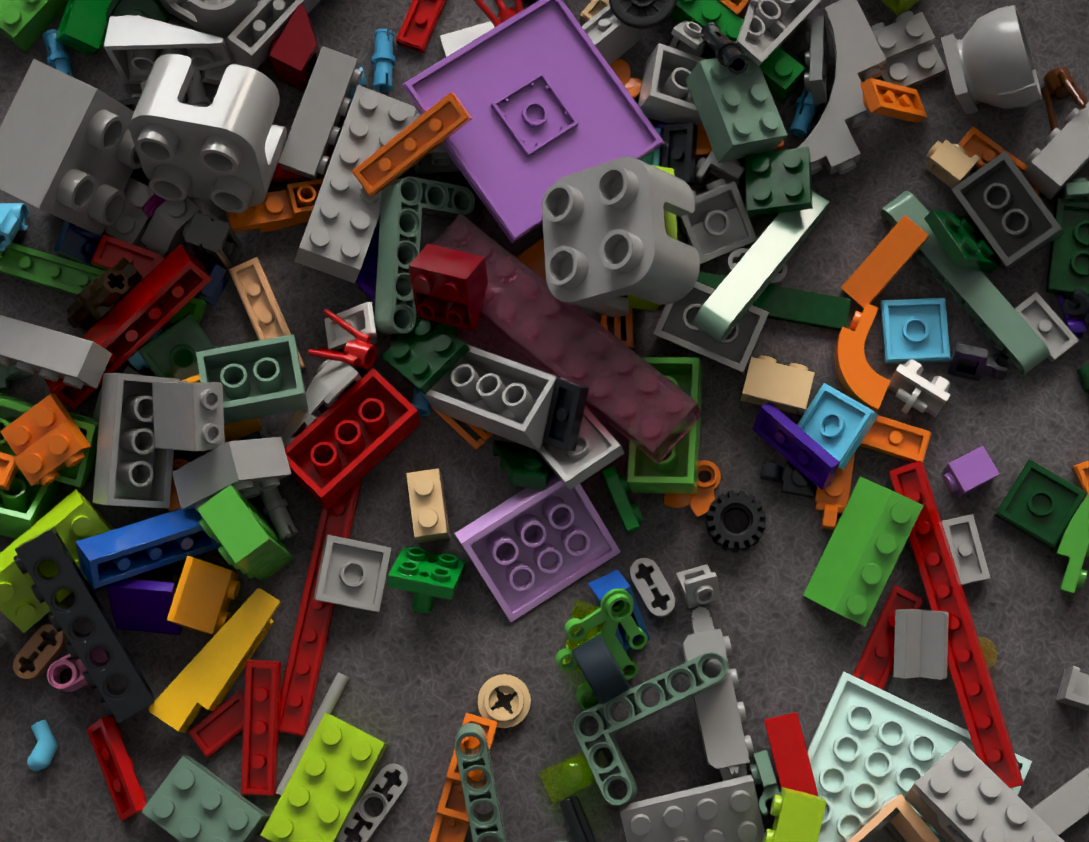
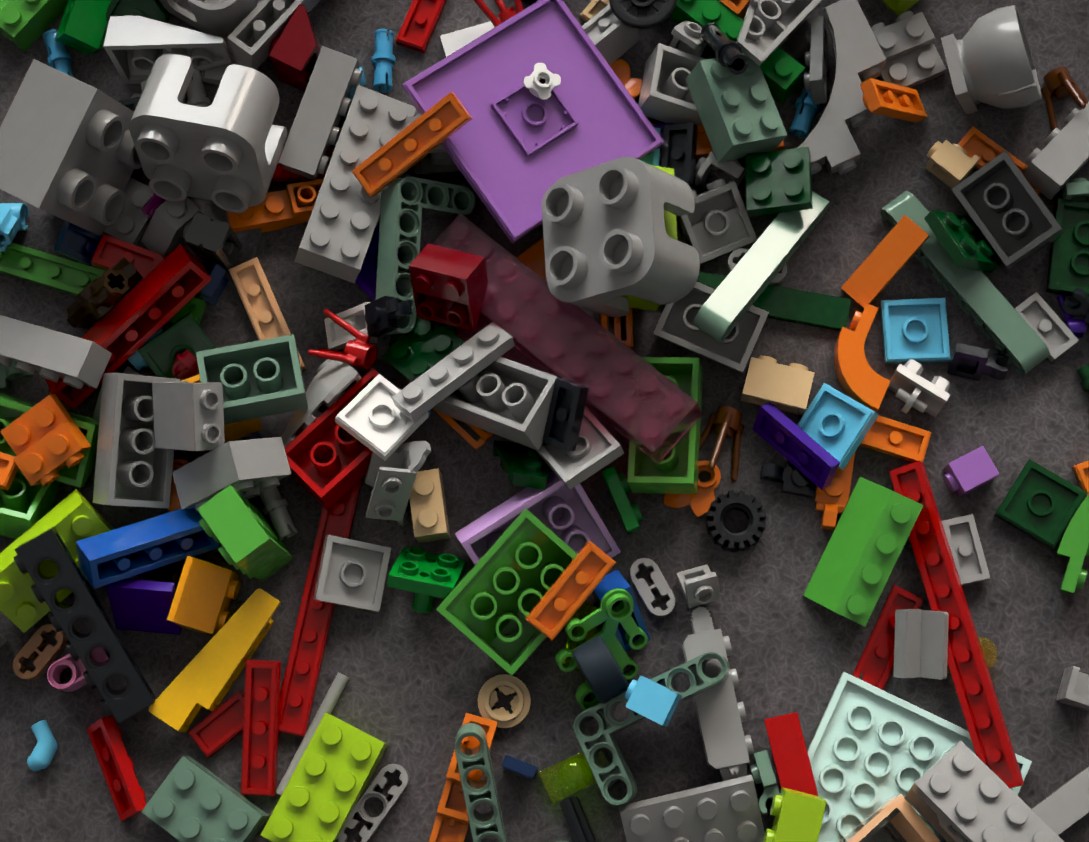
(185, 365): none -> dark red plate
(376, 420): none -> white tile
(383, 314): none -> black plate
(394, 480): none -> light grey piece
(453, 371): none -> light grey plate
(505, 588): none -> bright green slope
(519, 767): none -> dark blue tile
(538, 89): none -> white plate
(570, 590): none -> orange tile
(652, 700): none -> medium azure brick
(725, 424): none -> reddish brown plant

